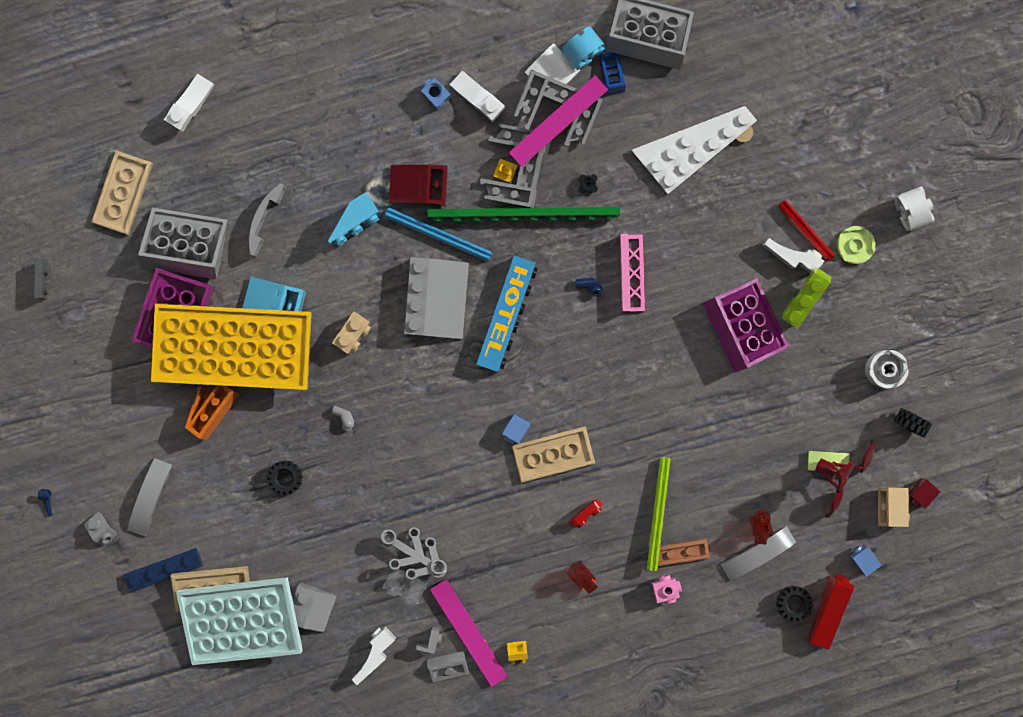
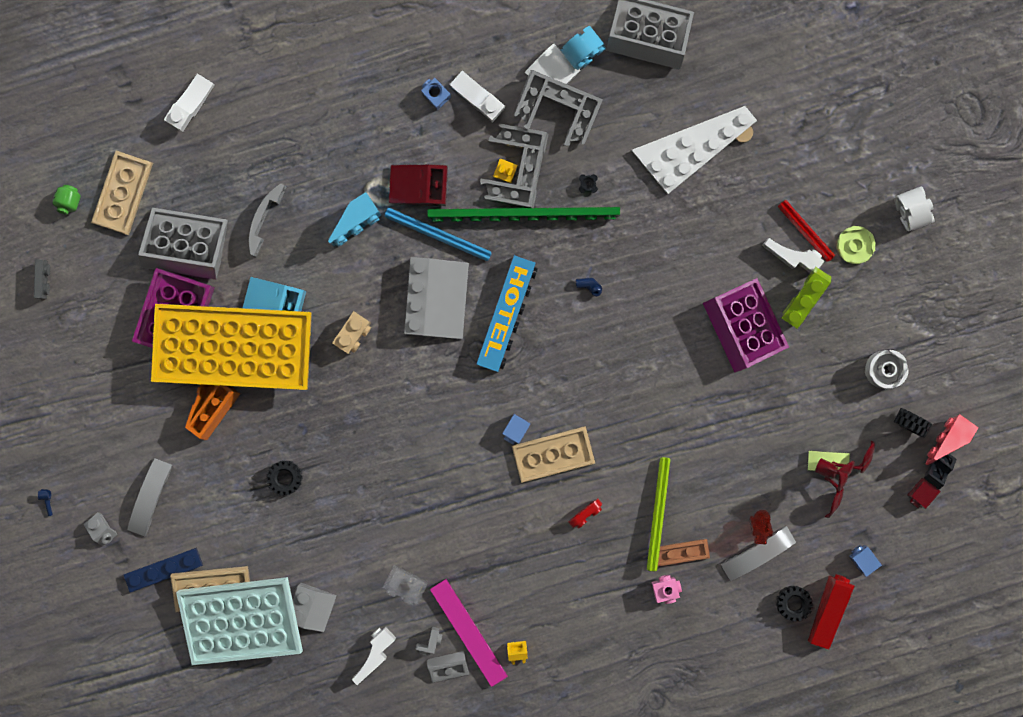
(66, 199): none -> bright green head
(346, 418): light grey arm -> none
(415, 555): light grey plant -> none
(558, 121): dark pink tile -> none
(582, 577): clear red hips -> none
(614, 85): blue slope -> none
(625, 277): bright pink fence -> none
(893, 507): tan brick -> none
(939, 470): none -> black slope
(956, 435): none -> coral slope

